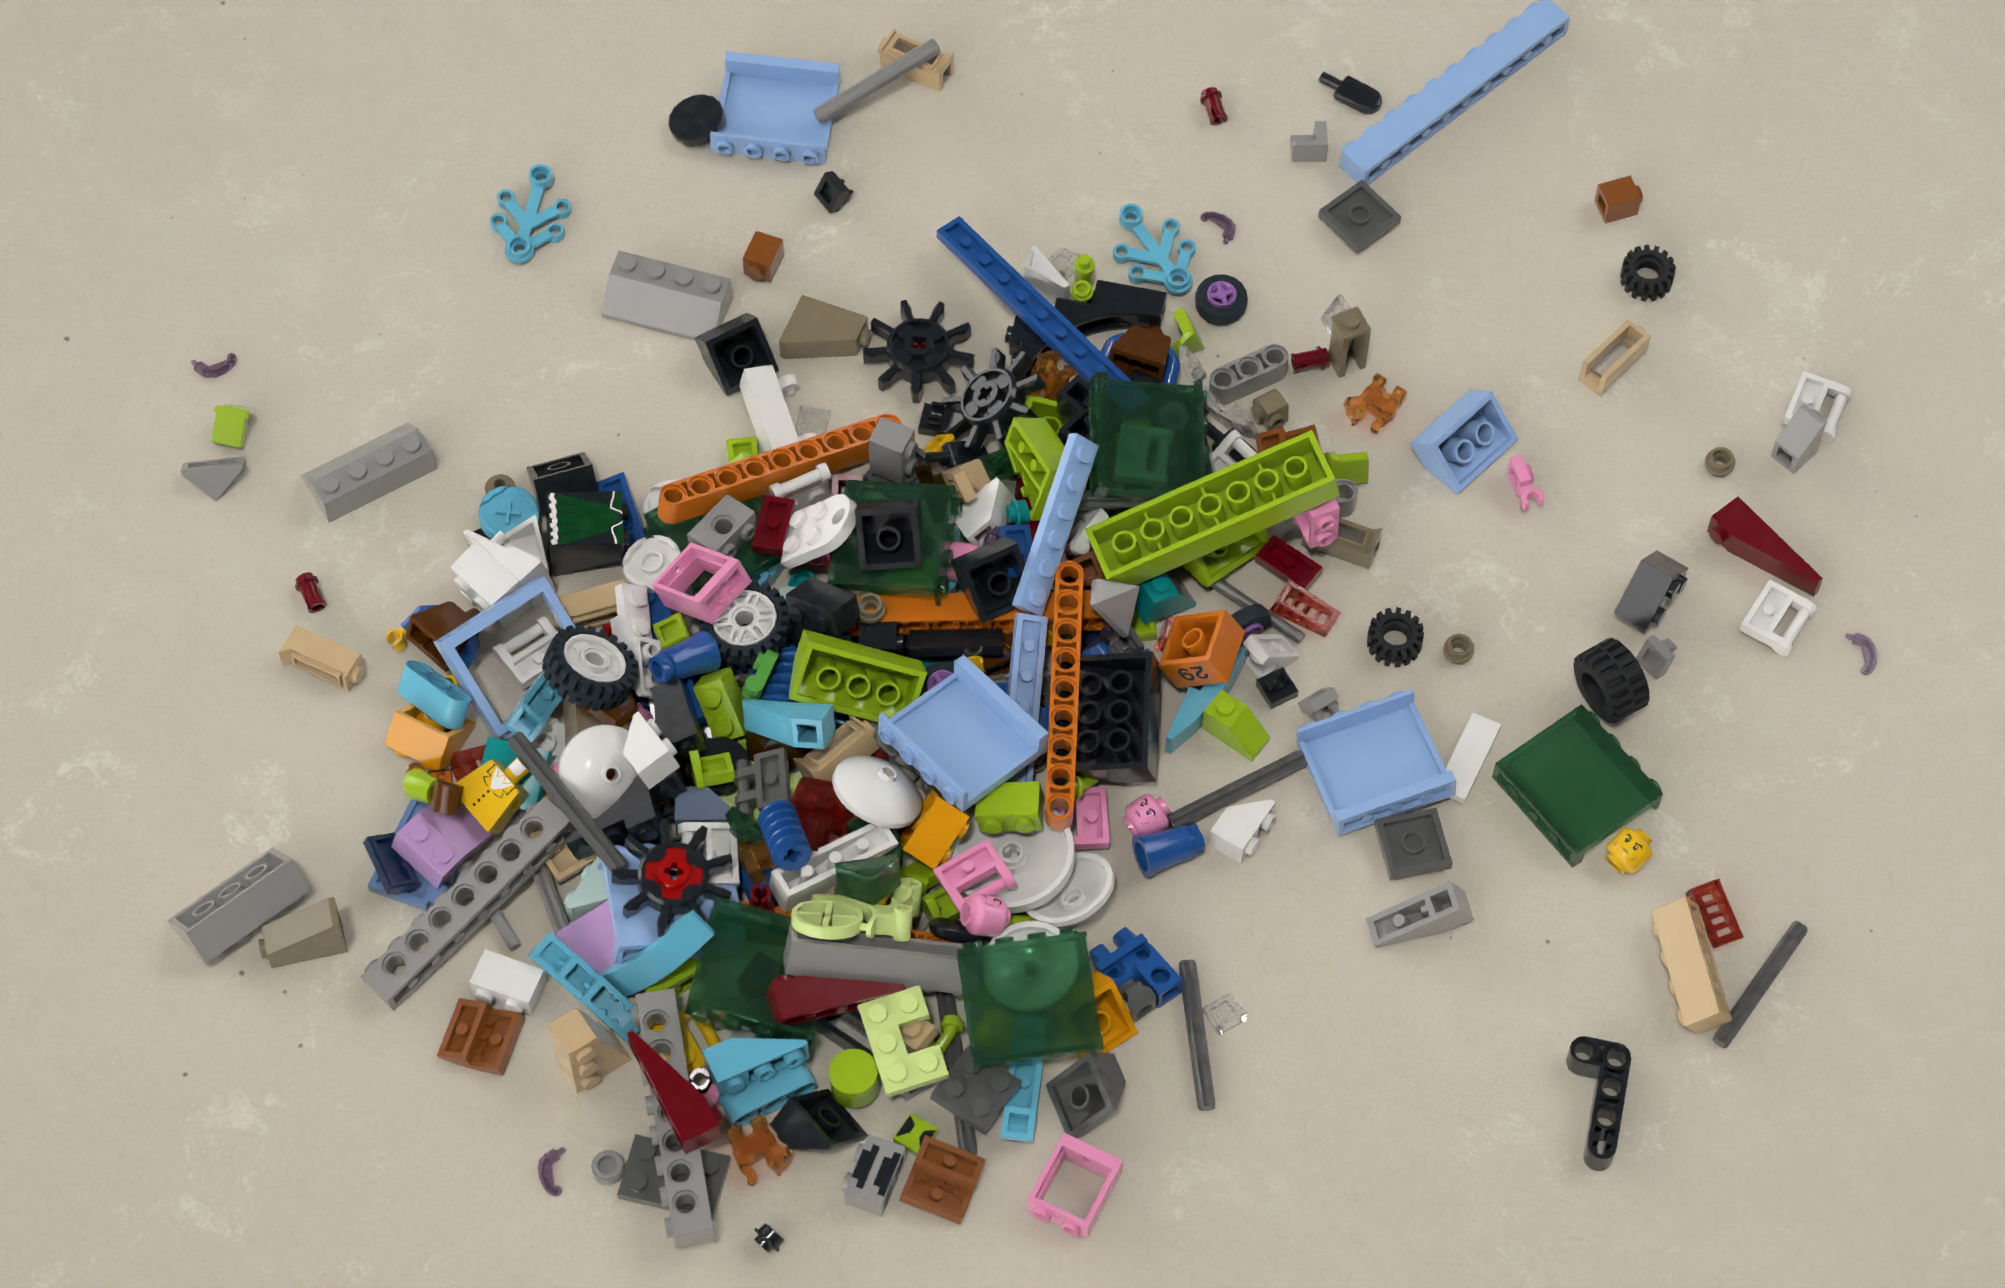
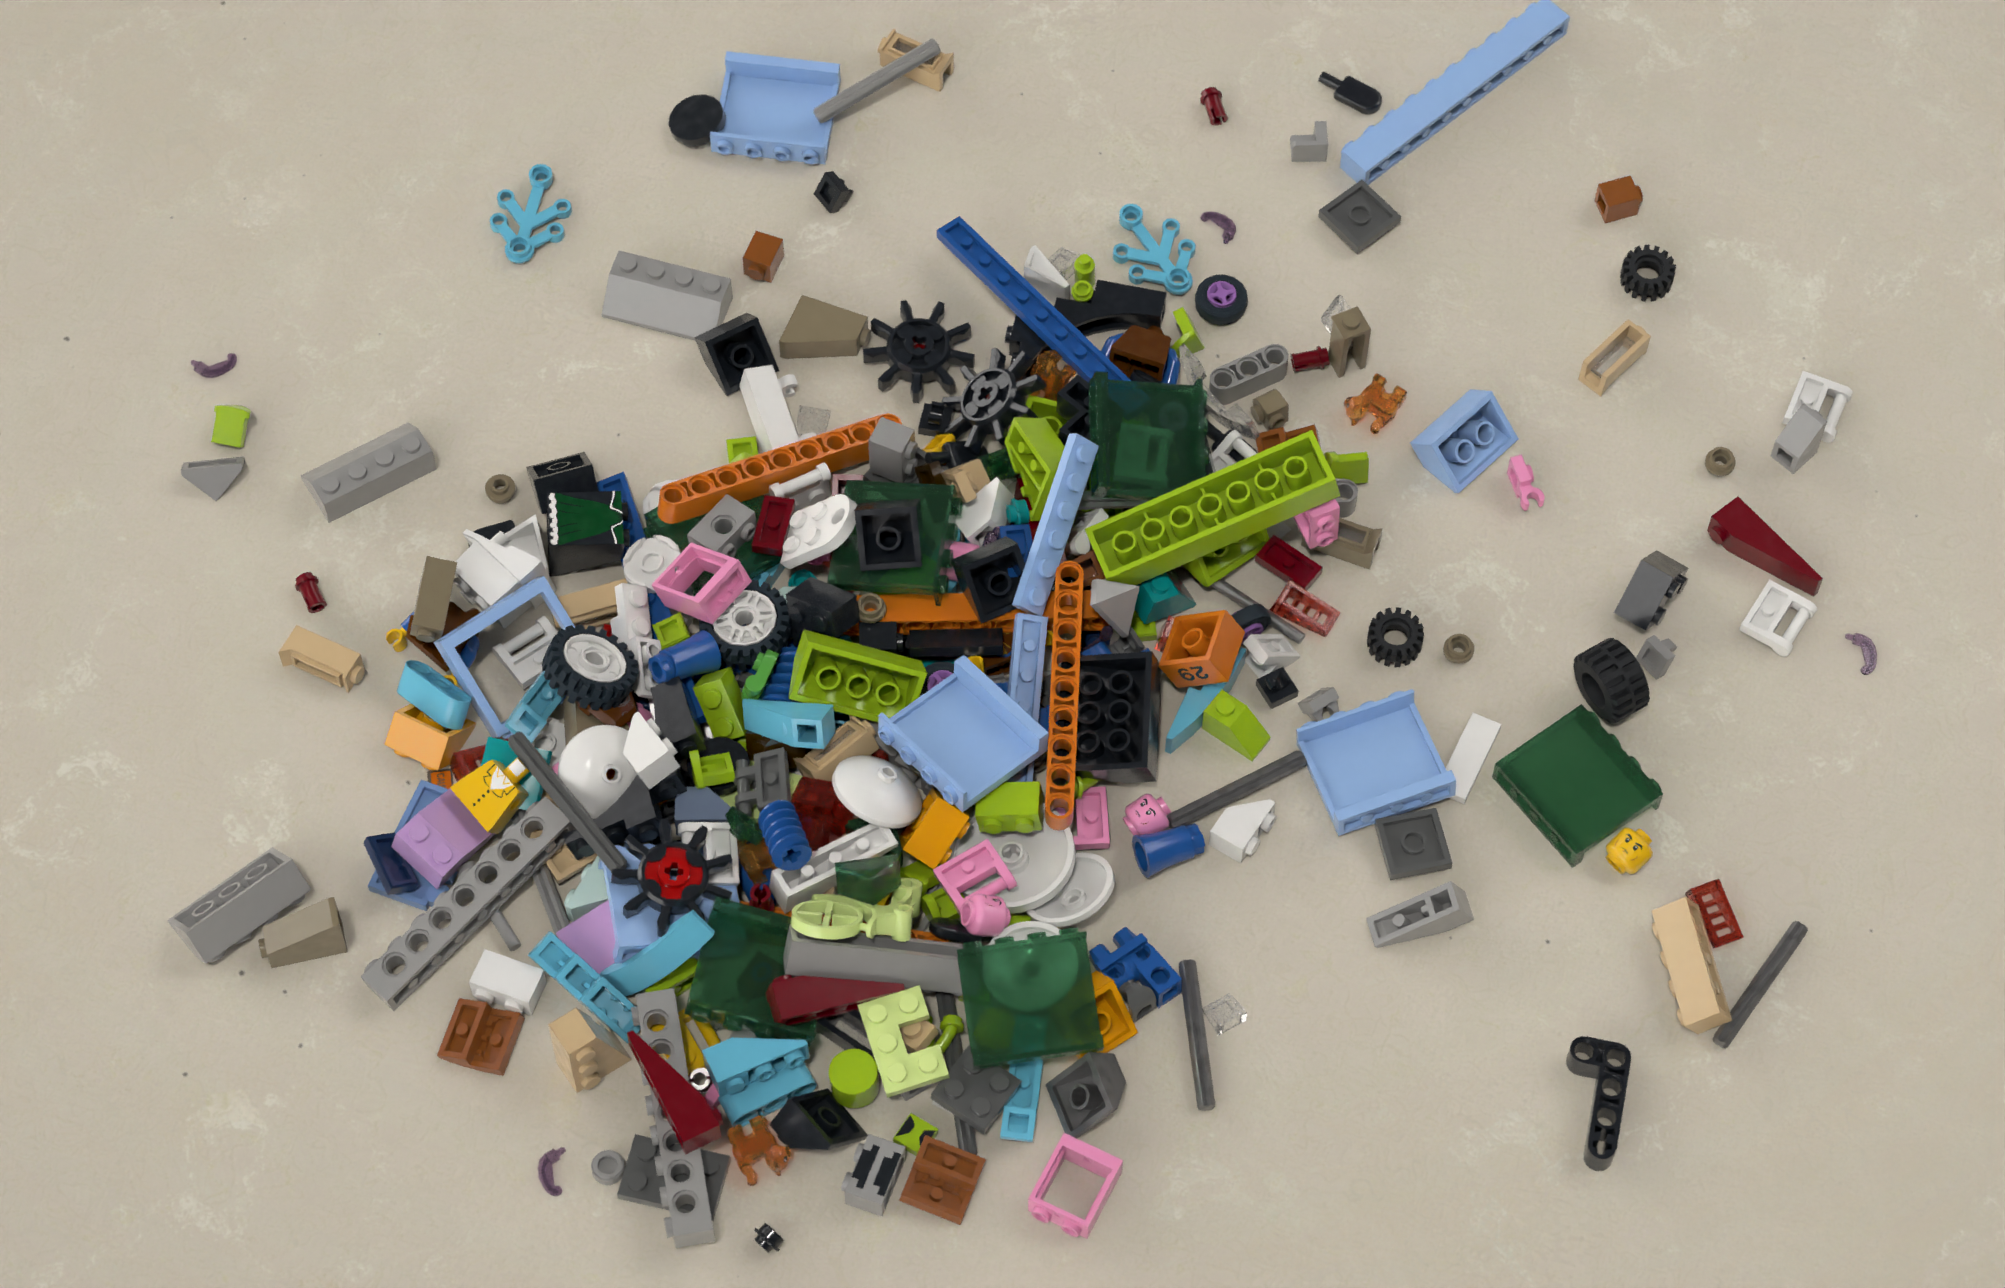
(425, 788): piece -> none
(433, 599): none -> dark tan slope
(505, 509): medium azure tile -> none

